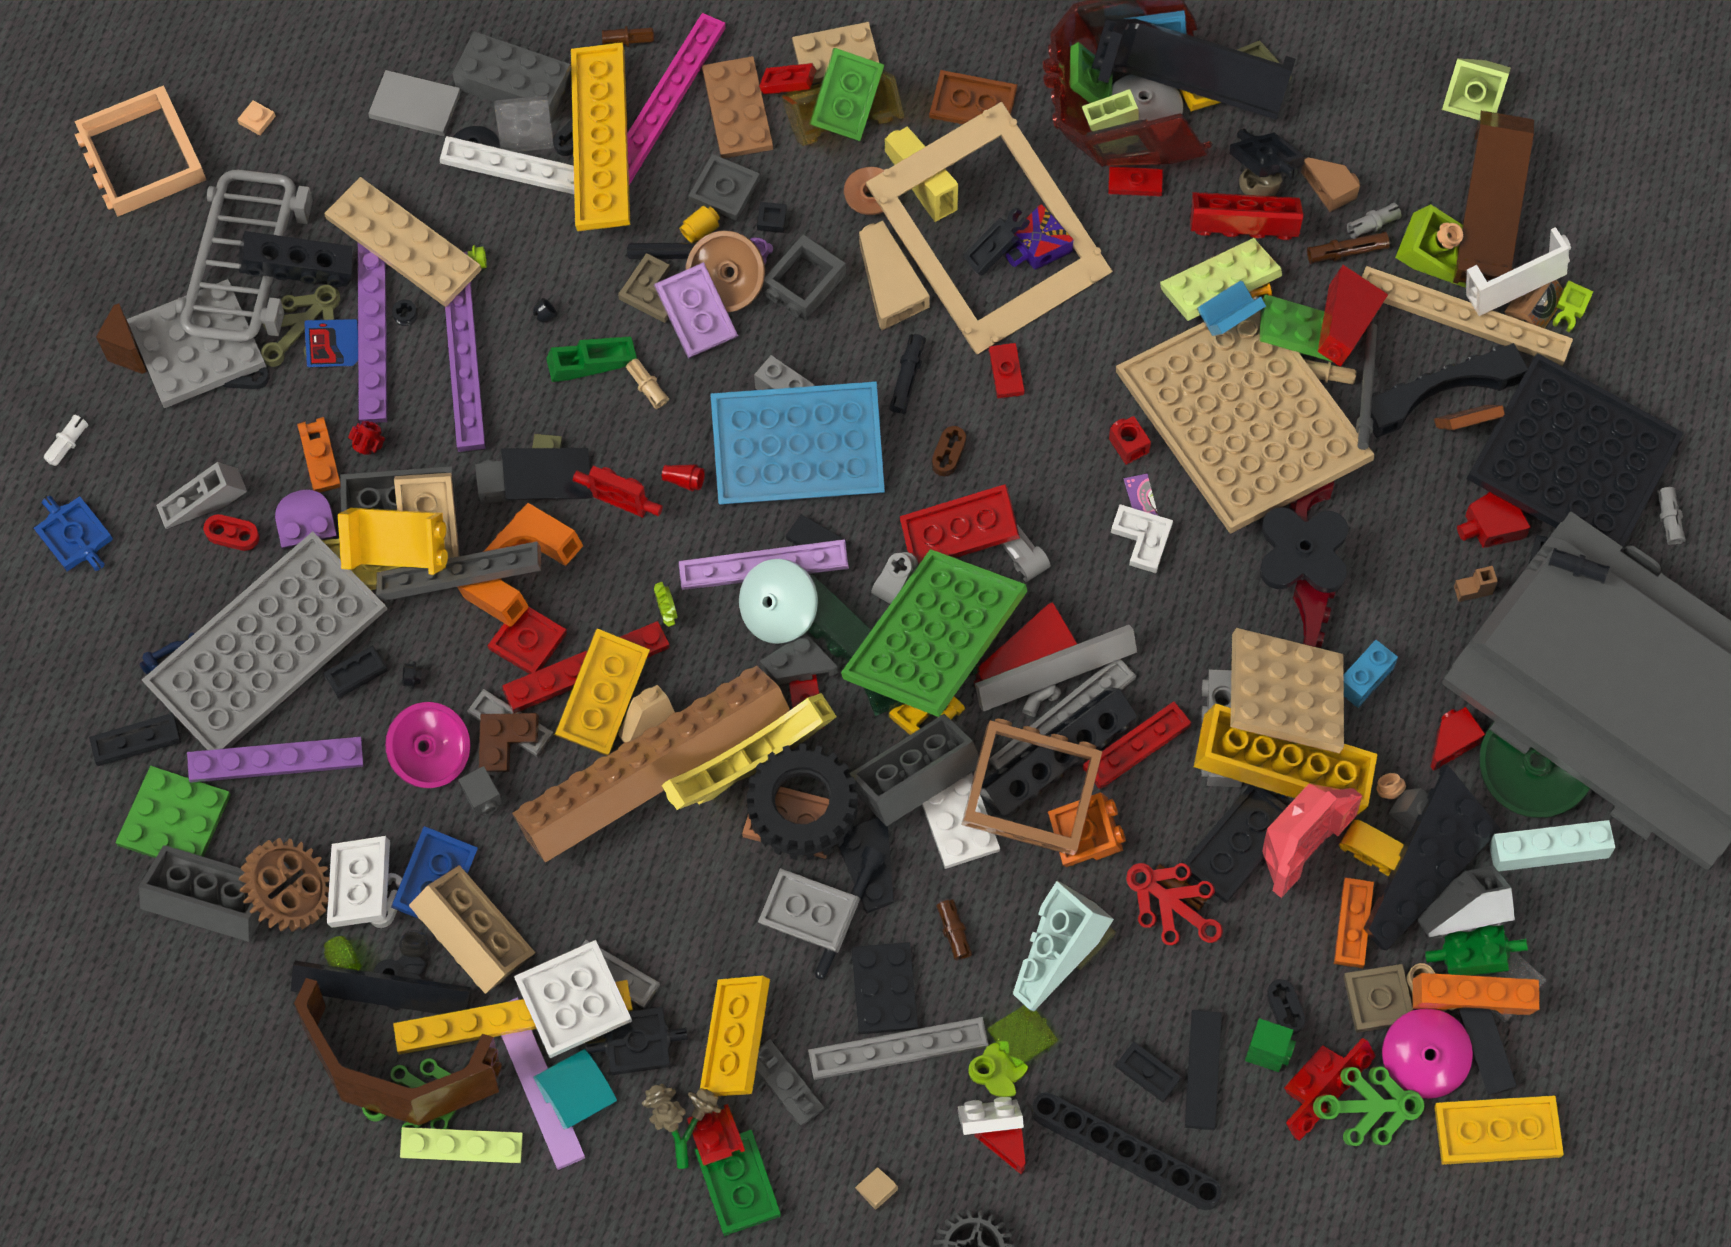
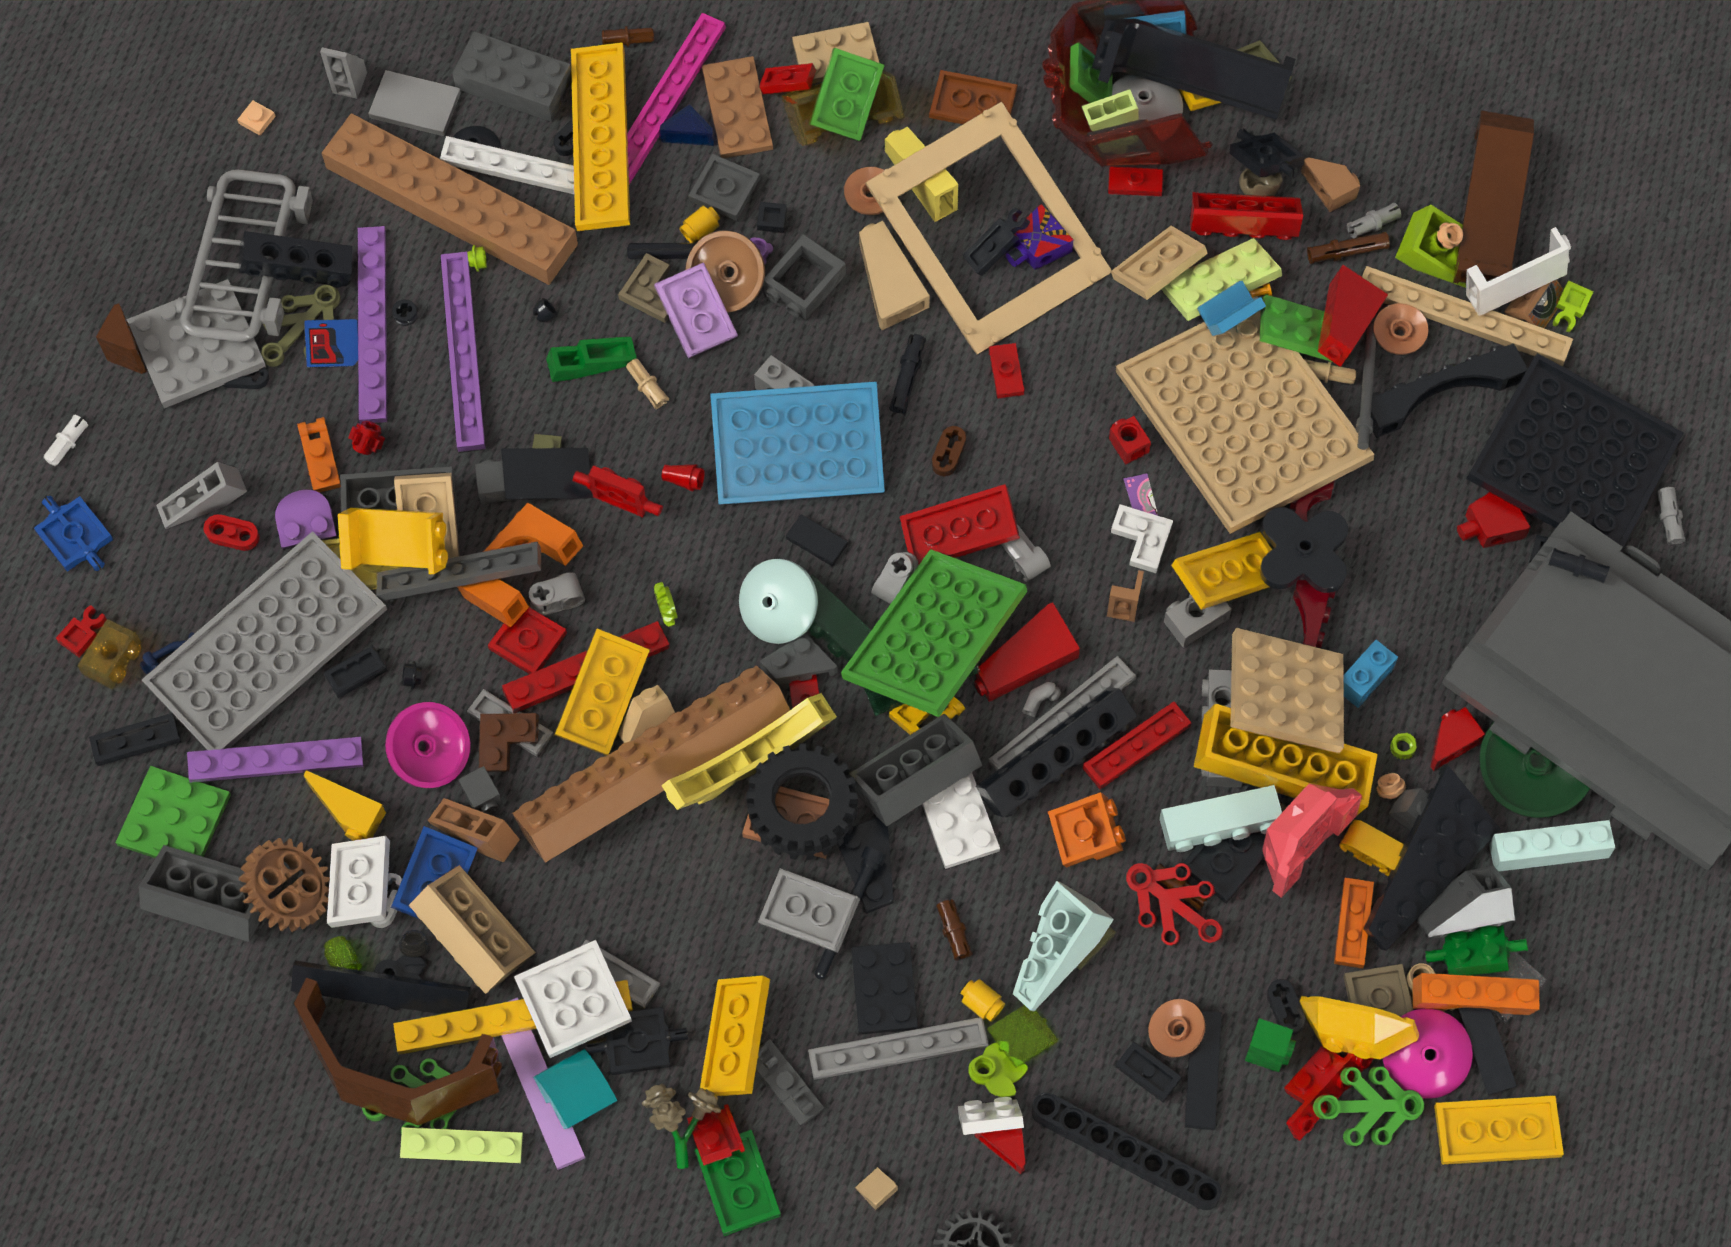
(79, 634): none -> red plate
(110, 639): none -> clear yellow brick
(123, 113): light nougat window -> none
(344, 72): none -> light grey slope
(352, 811): none -> yellow slope
(403, 241): tan plate -> none
(450, 198): none -> medium nougat brick
(484, 831): none -> medium nougat slope
(524, 124): clear plate -> none
(558, 594): none -> light grey piece
(687, 128): none -> clear blue slope
(735, 567): lavender tile -> none
(982, 1000): none -> yellow brick
(1022, 832): medium nougat window -> none
(1056, 667): light grey tile -> none
(1124, 601): none -> medium nougat panel
(1159, 262): none -> tan plate
(1168, 1020): none -> nougat dish
(1190, 628): none -> light grey brick
(1220, 818): none -> light aqua brick
(1224, 570): none -> yellow plate
(1357, 1027): none -> yellow wedge
(1403, 754): none -> lime axle
(1408, 320): none -> nougat dish
(1469, 417): dark orange tile -> none
(1475, 87): yellowish green slope -> none
(1480, 585): medium nougat piece -> none

